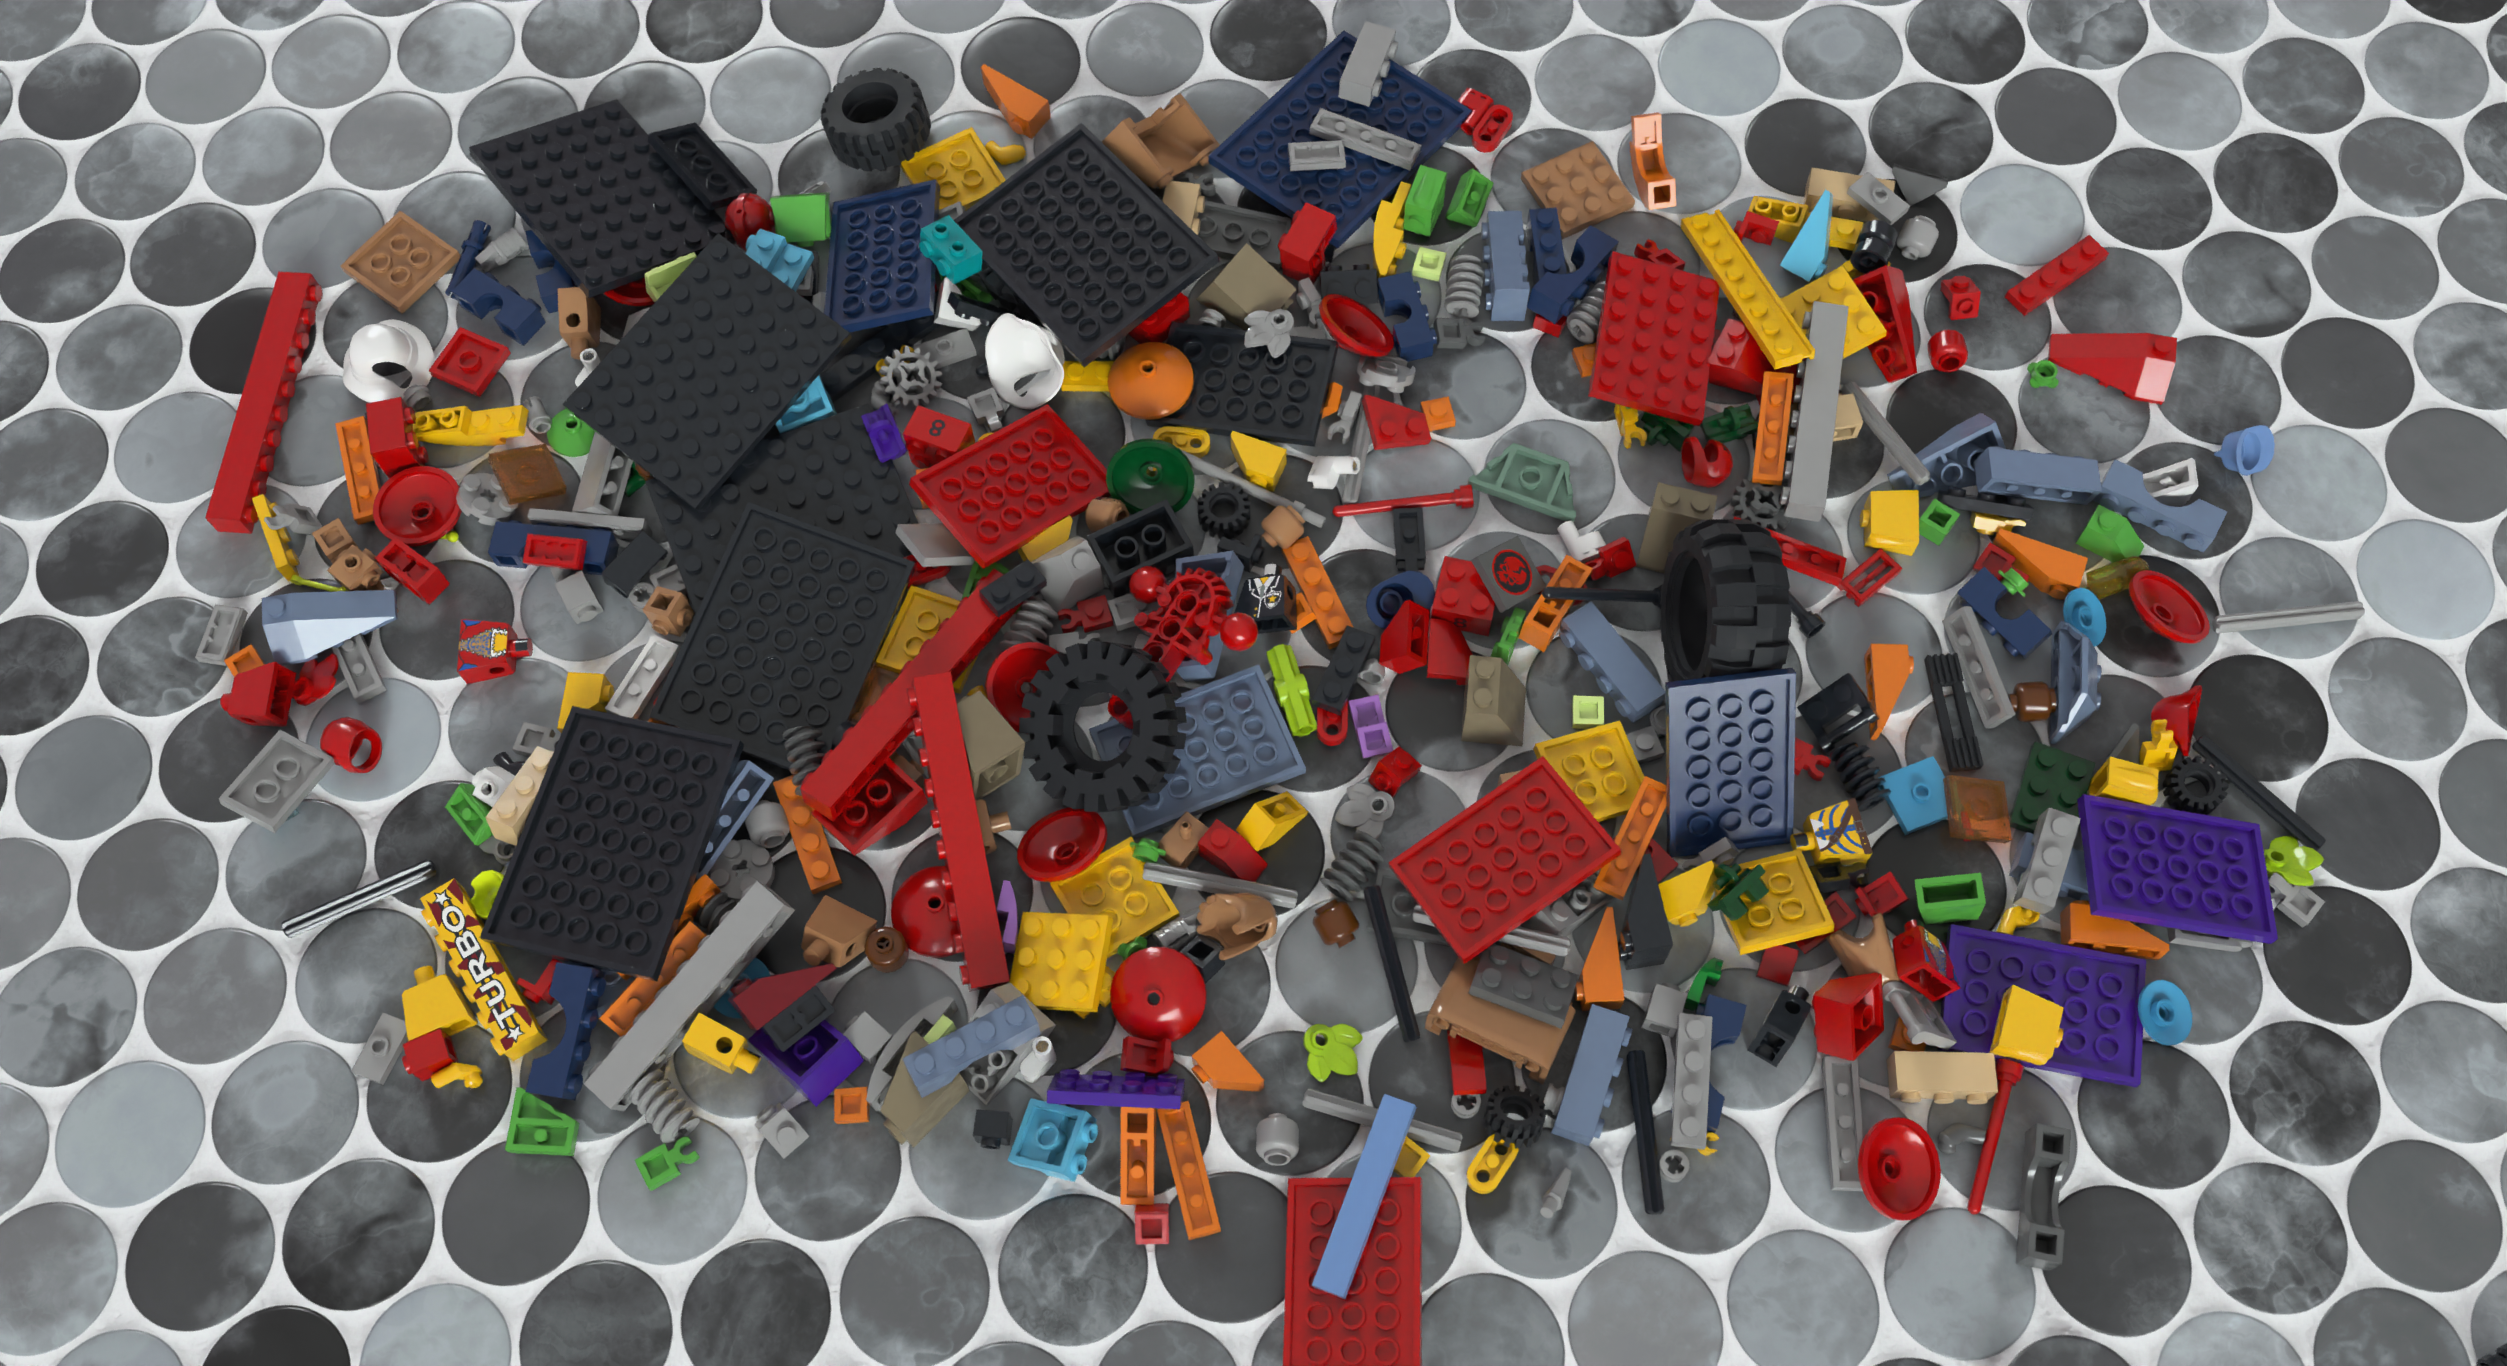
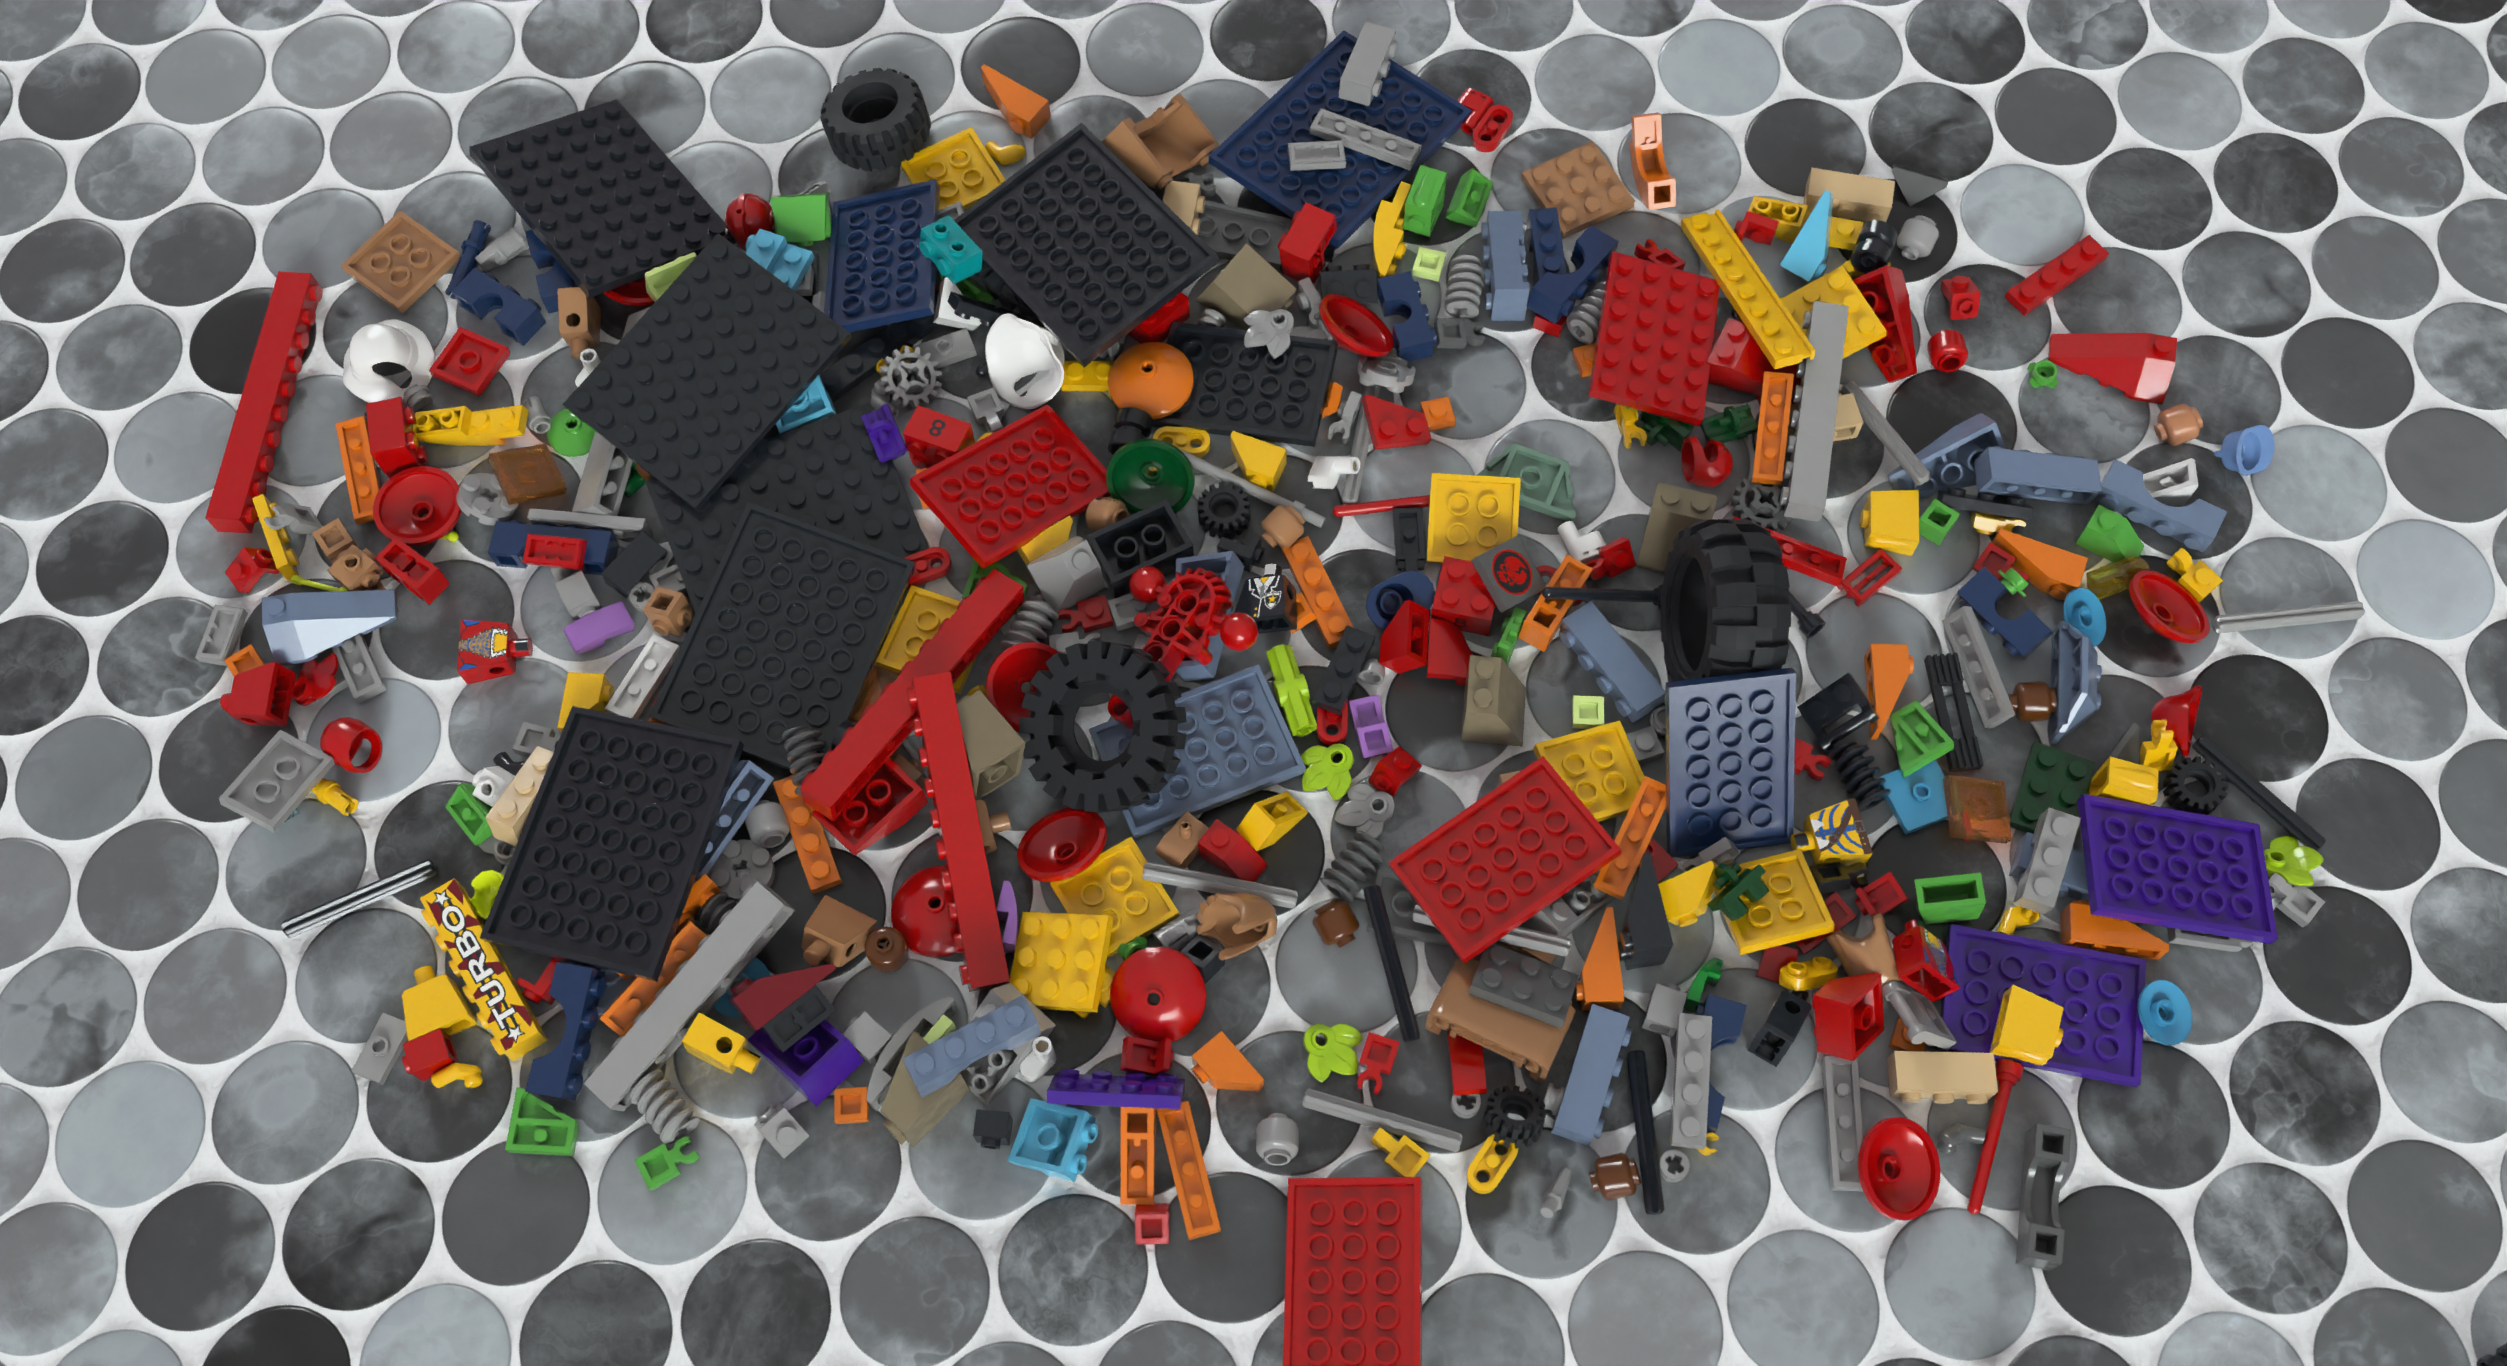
(249, 568): none -> red bracket
(330, 793): none -> yellow pin
(597, 626): none -> medium lavender slope
(701, 165): black plate -> none
(933, 545): light grey tile -> none
(1013, 588): black plate -> none
(1130, 425): none -> black wheel
(1147, 850): bright green plate -> none
(1324, 772): none -> lime plate
(1364, 1196): medium blue tile -> none
(1378, 1058): none -> red plate
(1470, 515): none -> yellow plate
(1615, 1176): none -> reddish brown head
(1807, 974): none -> yellow plate
(1878, 199): light grey plate -> none
(1917, 738): none -> bright green wing
(2178, 424): none -> nougat head
(2195, 578): none -> yellow plate

